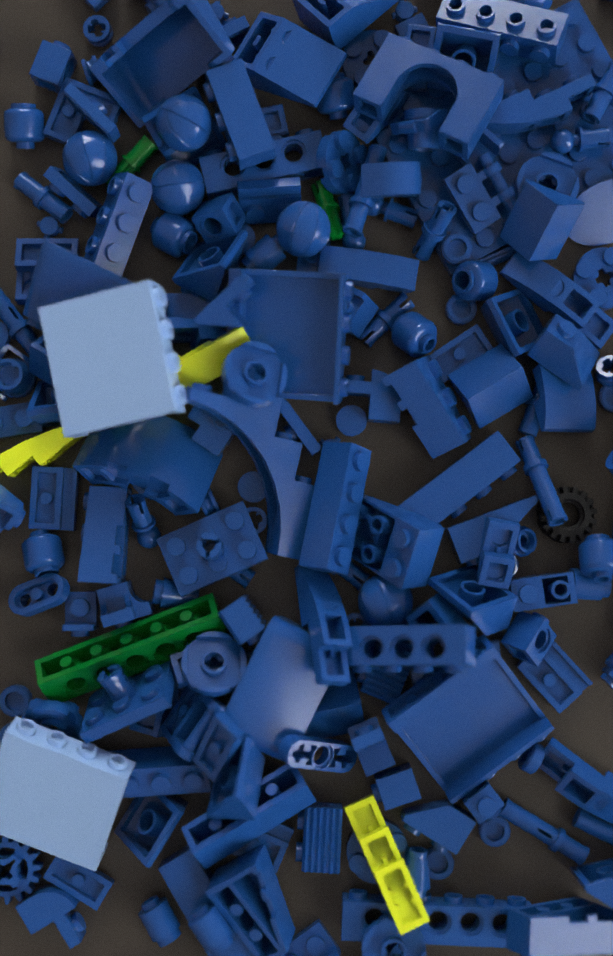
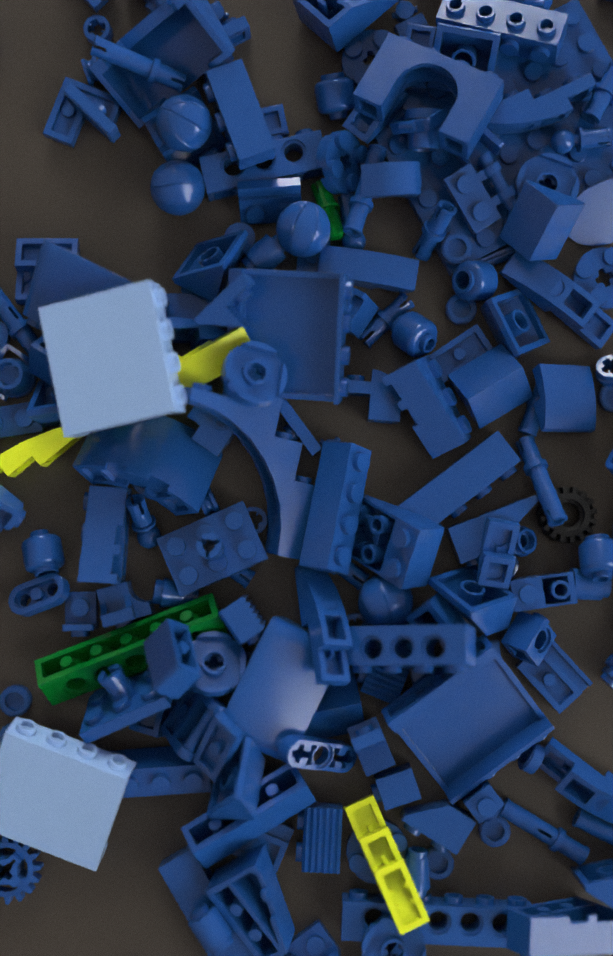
(24, 125): blue head -> none
(43, 197): blue pin -> none
(50, 227): blue piece -> none
(52, 65): blue brick -> none
(53, 498): blue plate -> none
(54, 905): blue brick -> none
(56, 713): blue plate -> none
(64, 186): blue plate -> none
(79, 881): blue plate -> none
(89, 158): blue piece -> none
(118, 222): blue brick -> none
(136, 157): green axle -> none
(149, 68): none -> blue pin
(149, 825): blue slope -> none
(159, 920): blue brick -> none
(171, 659): none -> blue brick
(173, 234): blue head -> none
(219, 218): blue brick -> none
(251, 487): blue tile -> none
(289, 60): blue slope -> none
(351, 420): blue tile -> none
(395, 212): blue pin -> none
(565, 351): blue slope -> none

